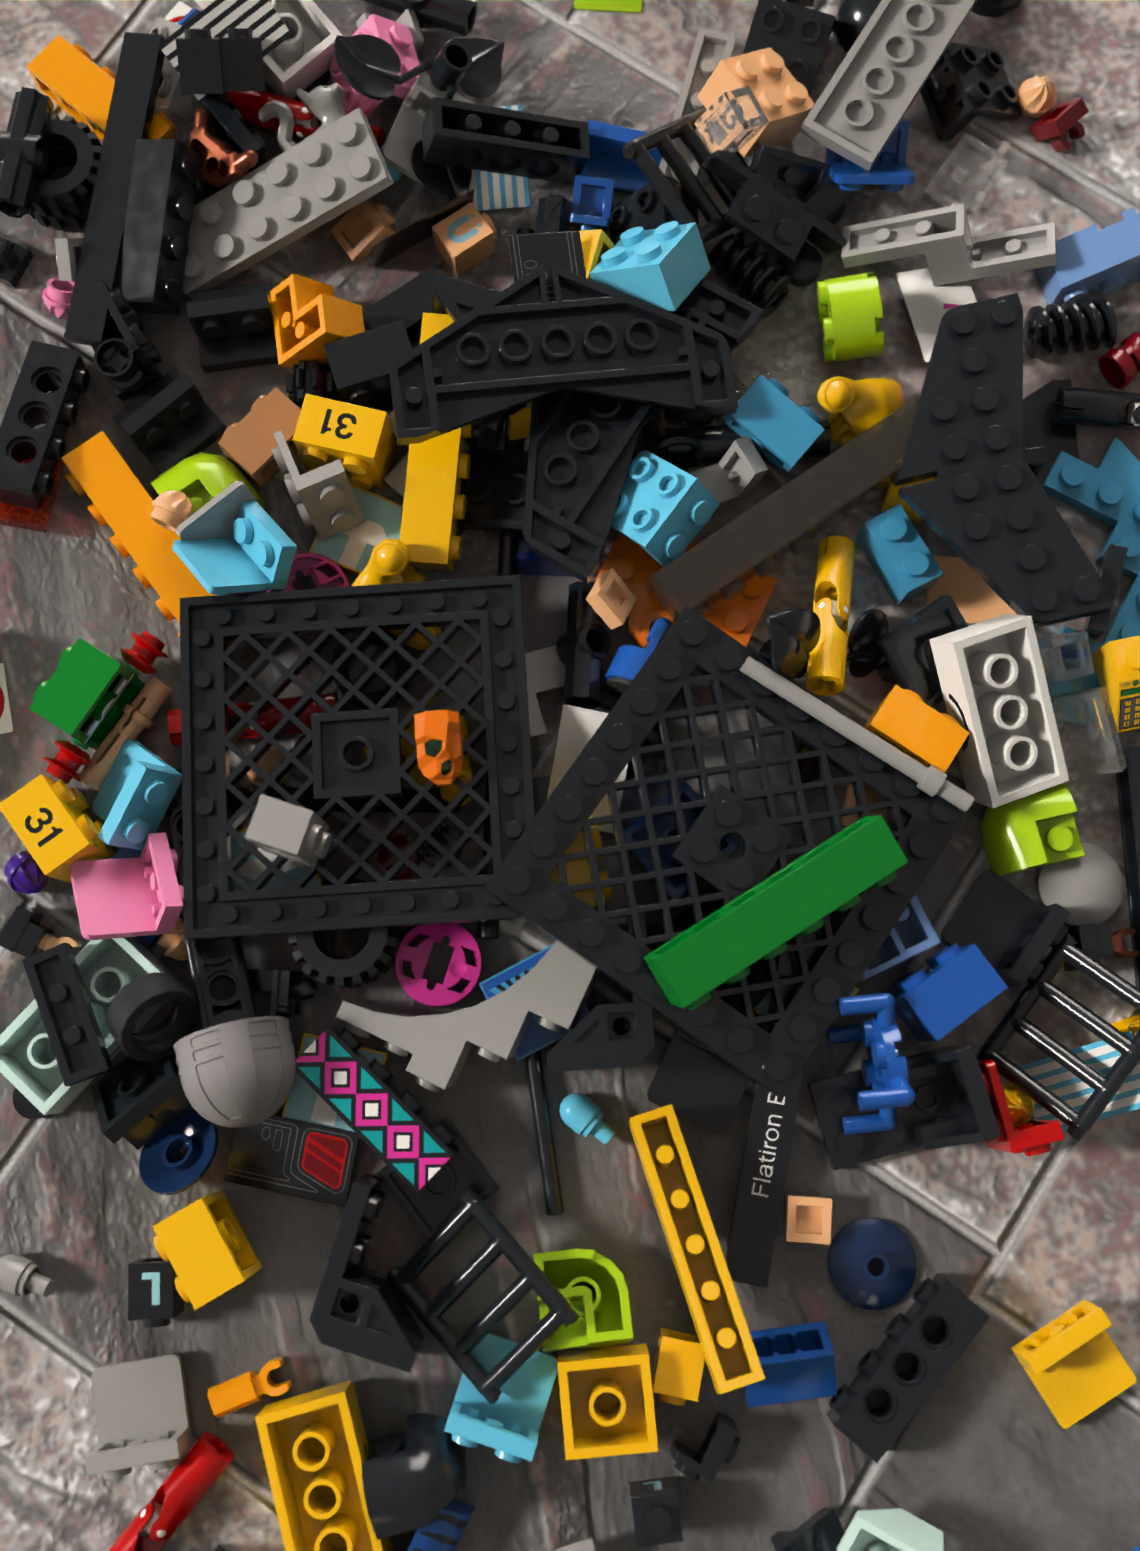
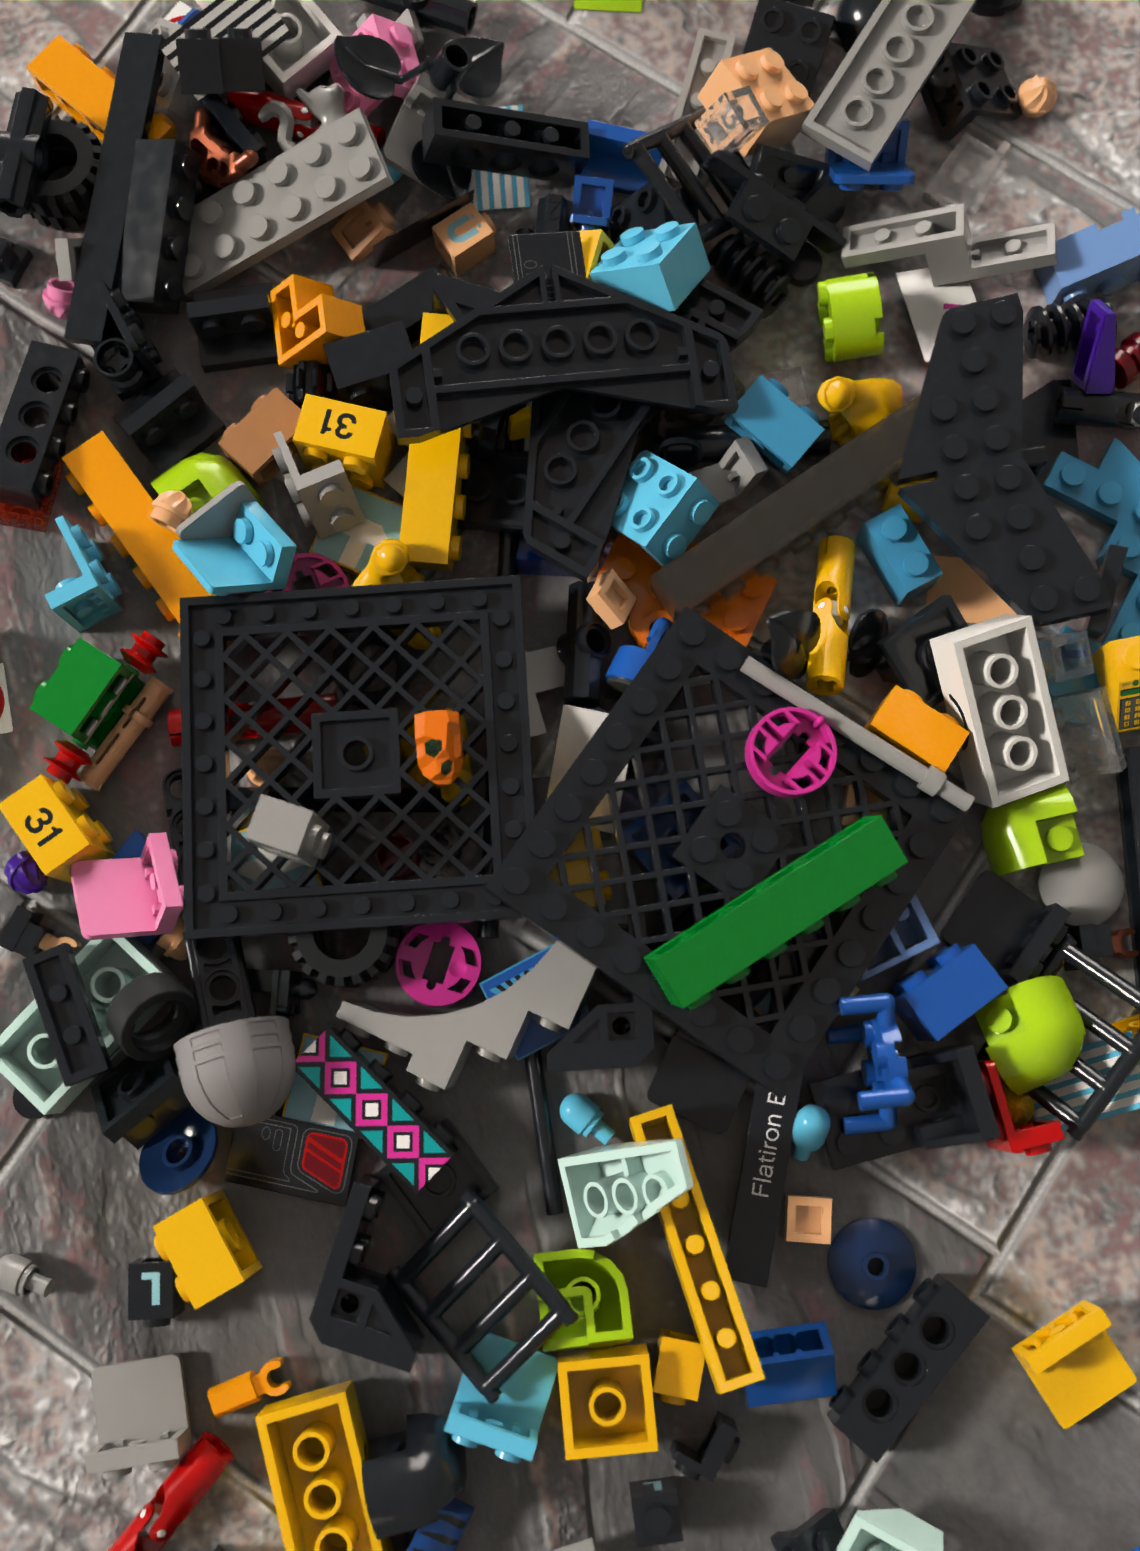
(91, 596): none -> medium azure bracket
(134, 796): medium azure bracket -> none
(622, 1186): none -> light aqua wedge
(809, 1130): none -> medium azure cylinder
(820, 743): none -> dark pink piece
(1033, 1032): none -> lime brick
(1059, 121): dark red tile -> none
(1095, 355): none -> dark purple slope

